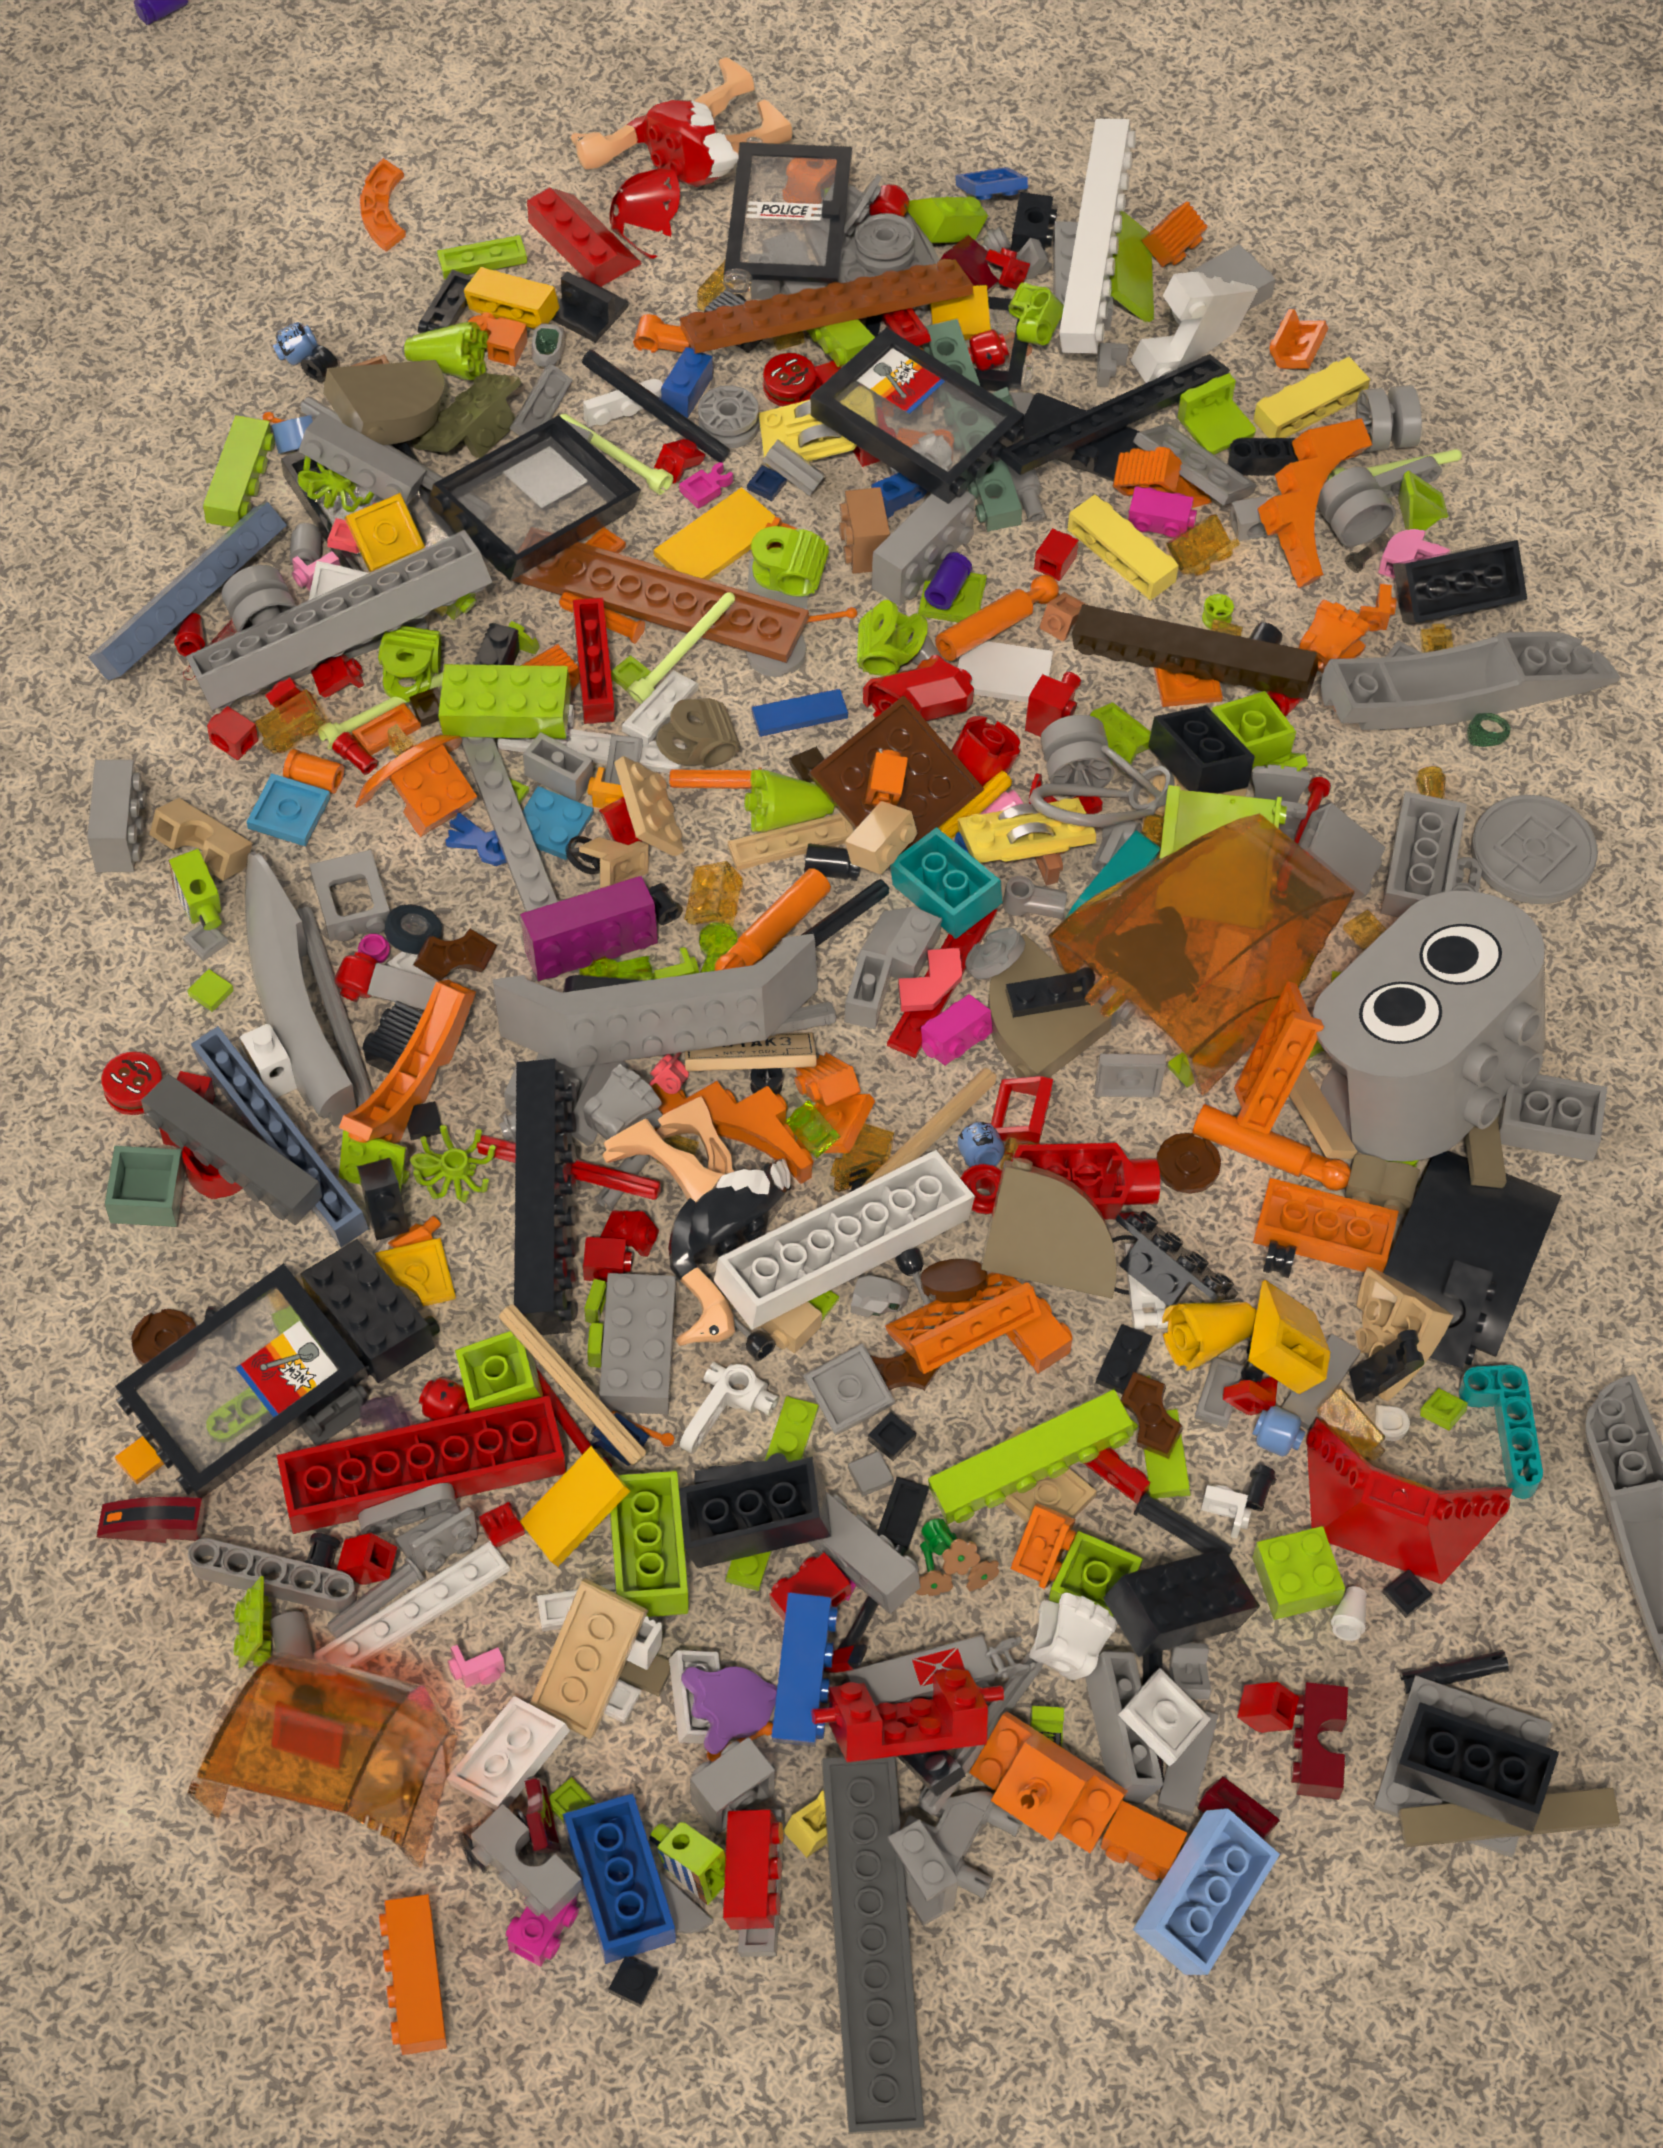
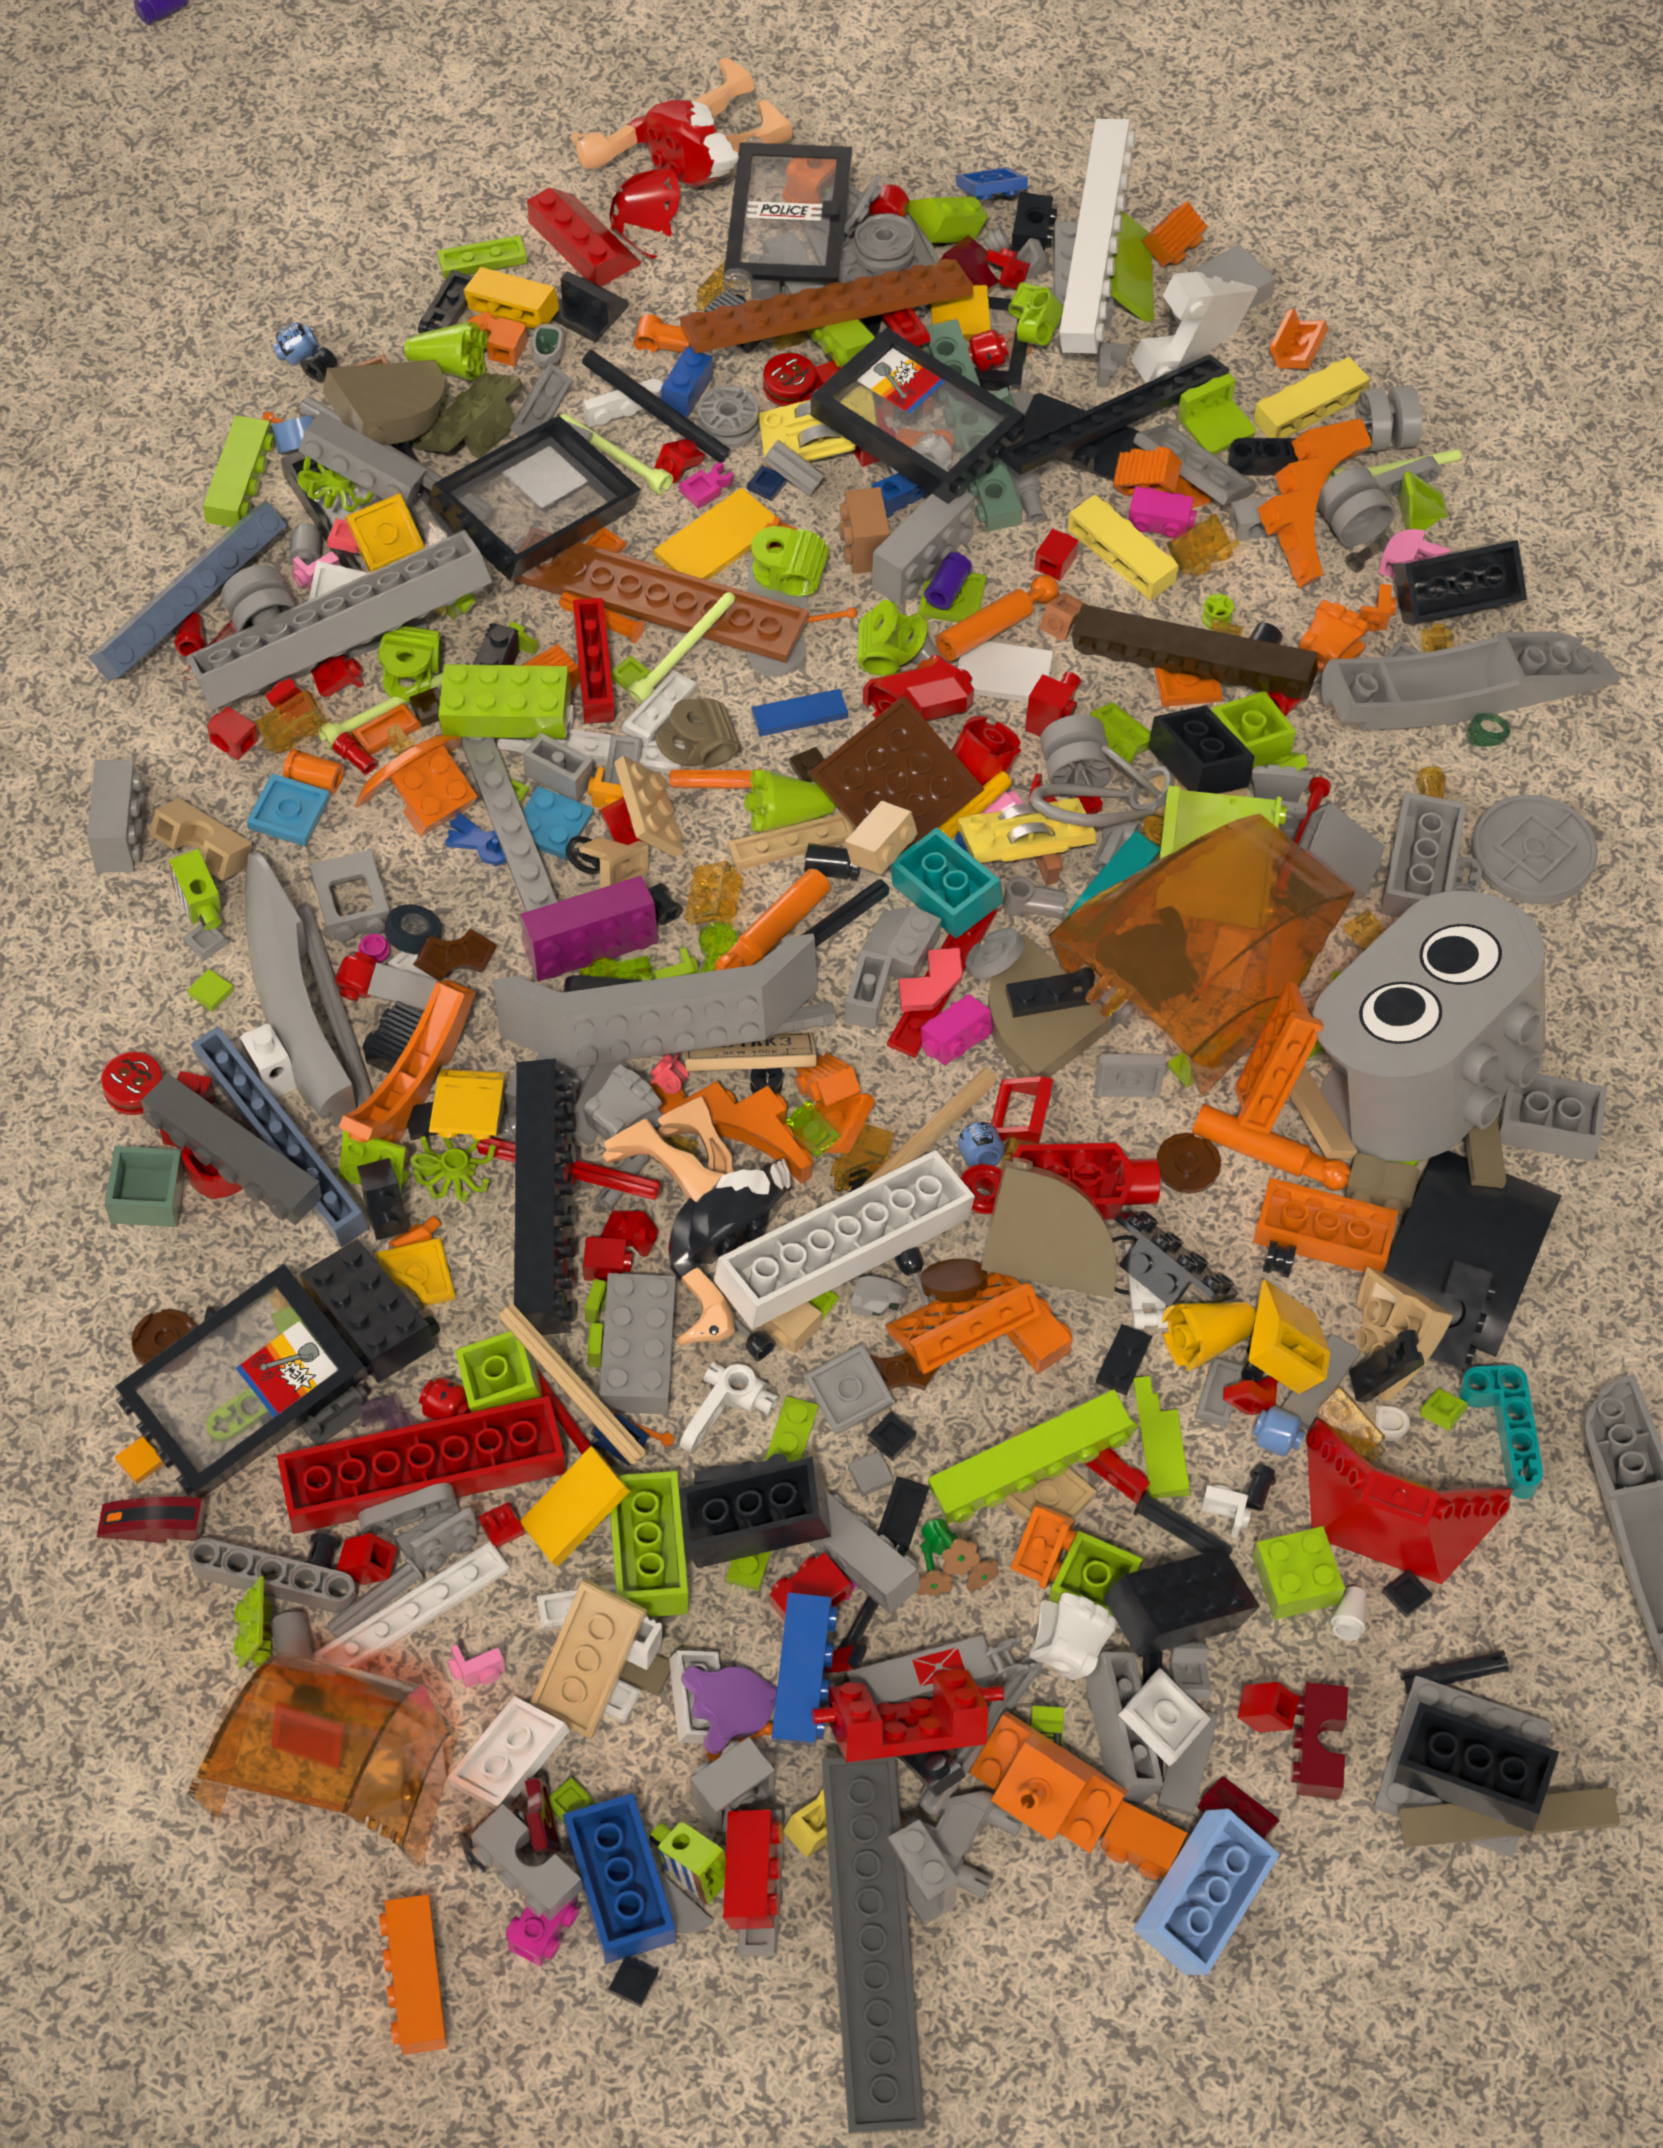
(375, 205): orange tile -> none
(468, 1103): none -> yellow slope
(886, 778): orange brick -> none
(1156, 1428): reddish brown tile -> none

